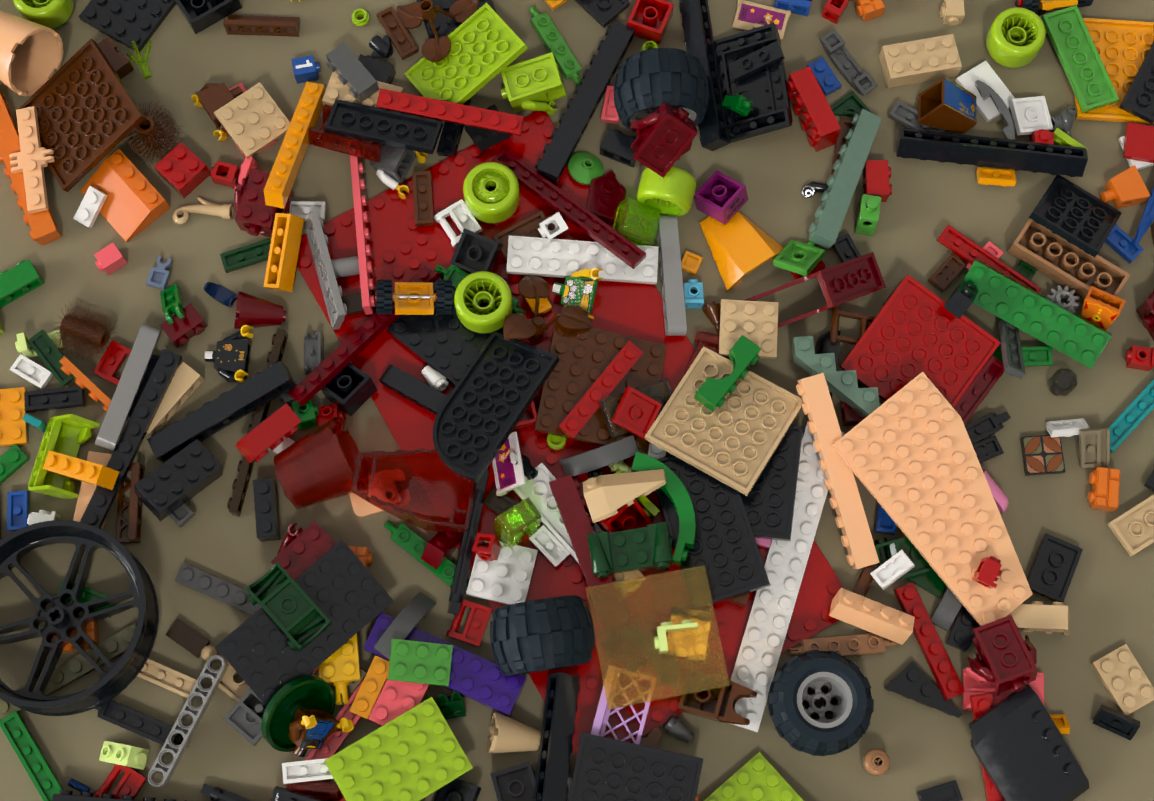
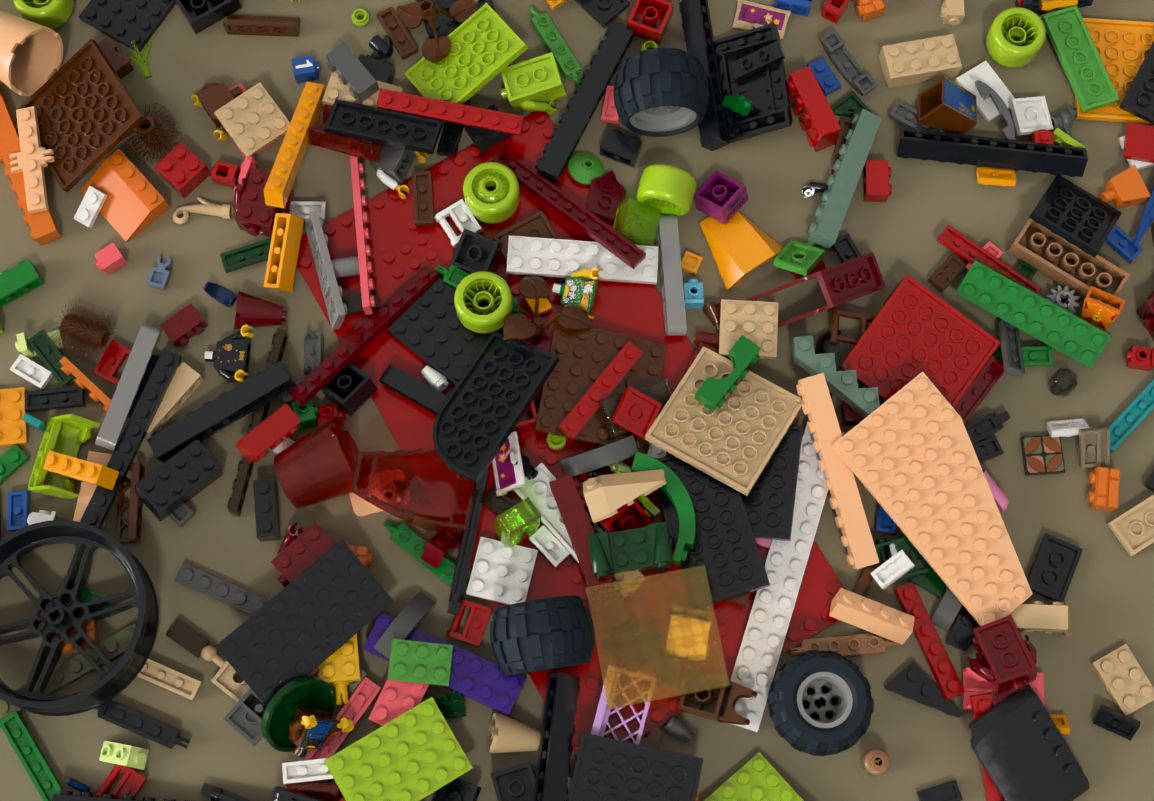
(172, 303): green hinge -> none
(187, 731): light grey beam -> none
(288, 607): dark green piece -> none
(370, 688): light orange plate -> none
(414, 297): plate -> none
(484, 550): red brick -> none
(558, 222): white brick -> none
(660, 640): yellowish green bracket -> none
(663, 138): dark red torso -> none
(867, 211): bright green torso -> none
(961, 298): black brick -> none
(988, 572): red brick -> none

